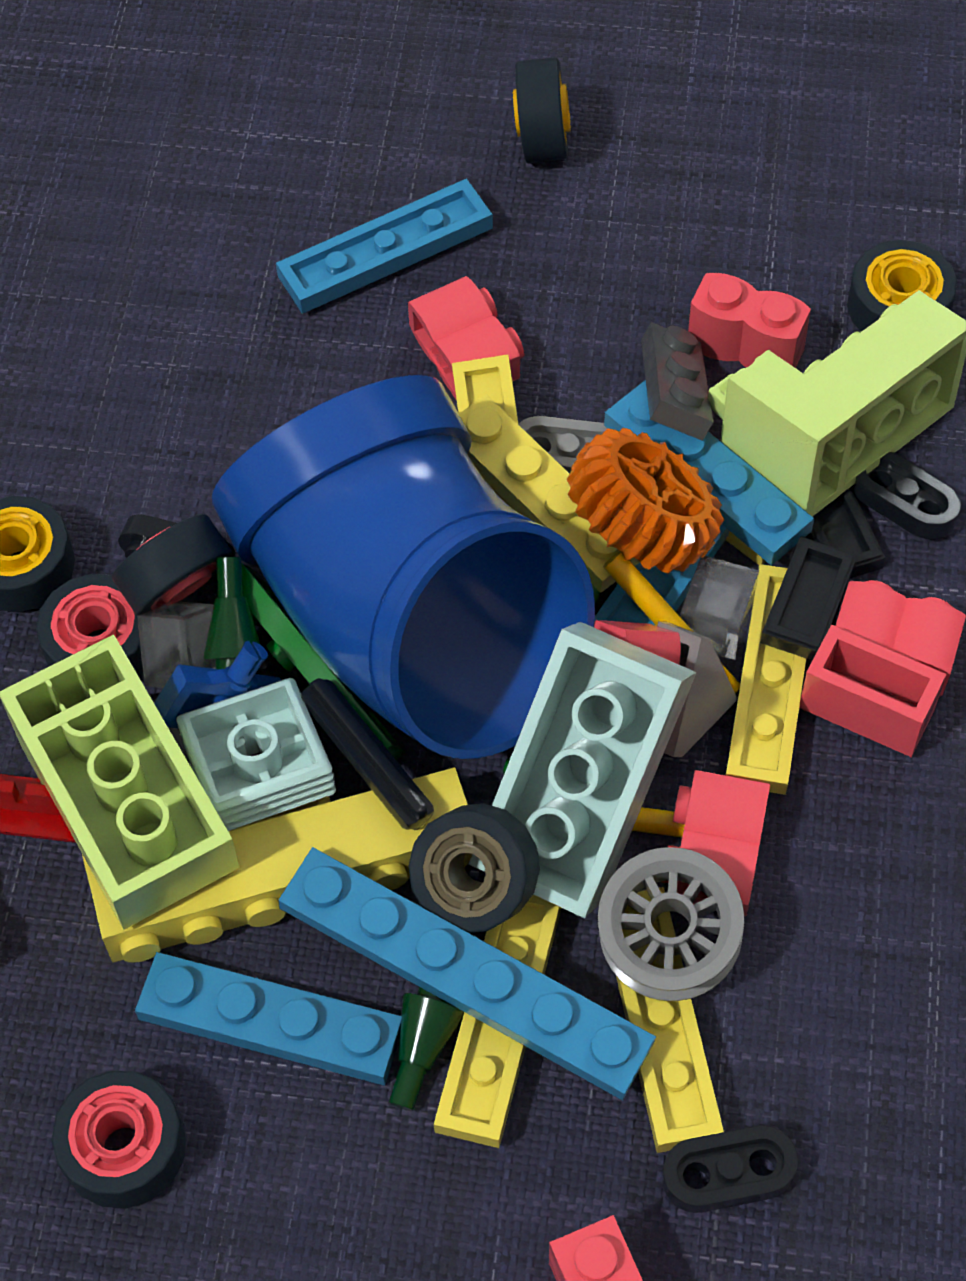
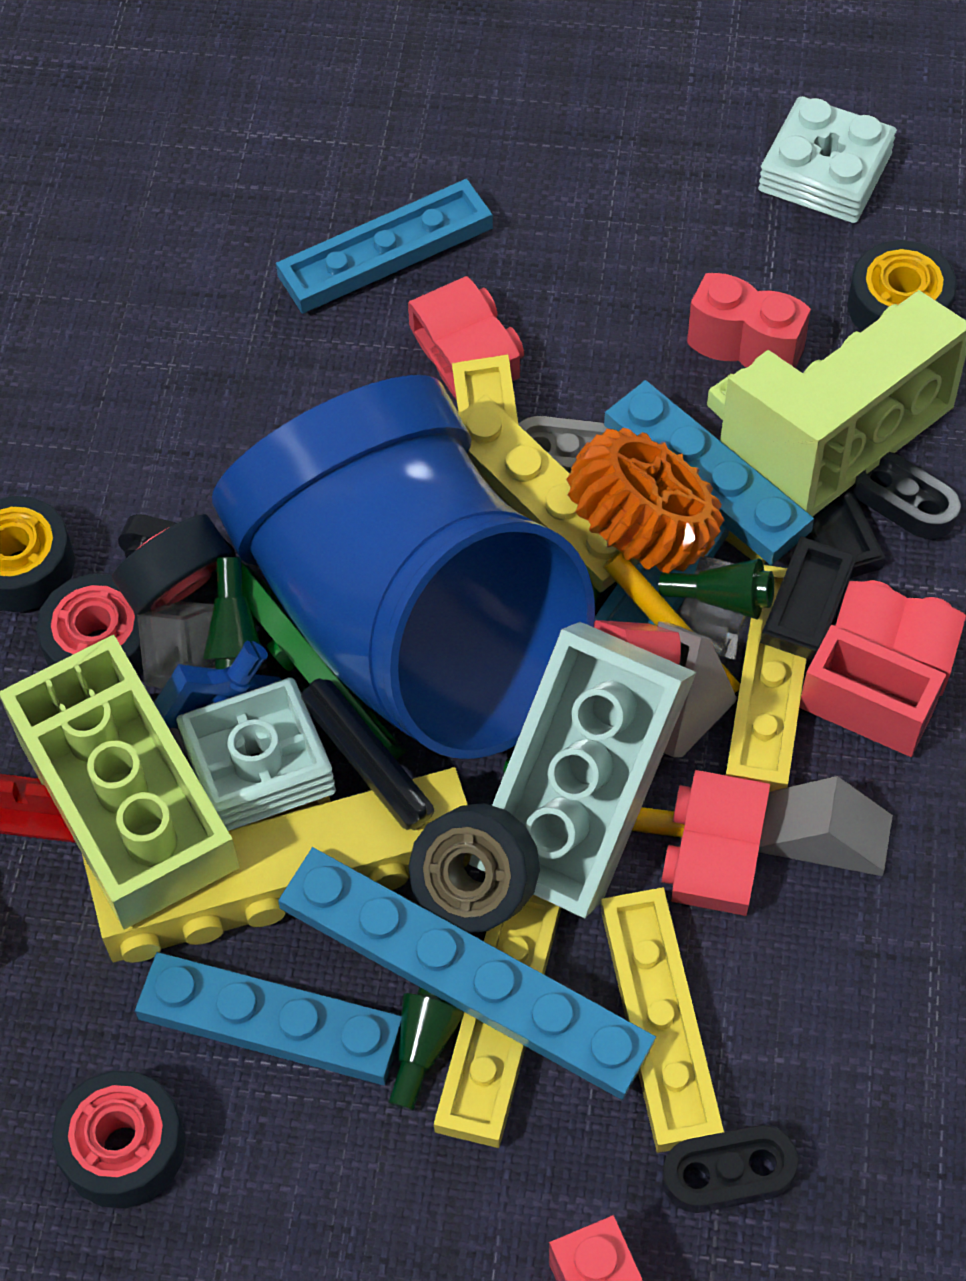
(541, 110): black wheel -> none
(676, 380): dark grey plate -> none
(703, 875): light grey wheel -> none
(734, 587): none -> dark green cone
(827, 158): none -> light aqua brick
(827, 826): none -> light grey slope

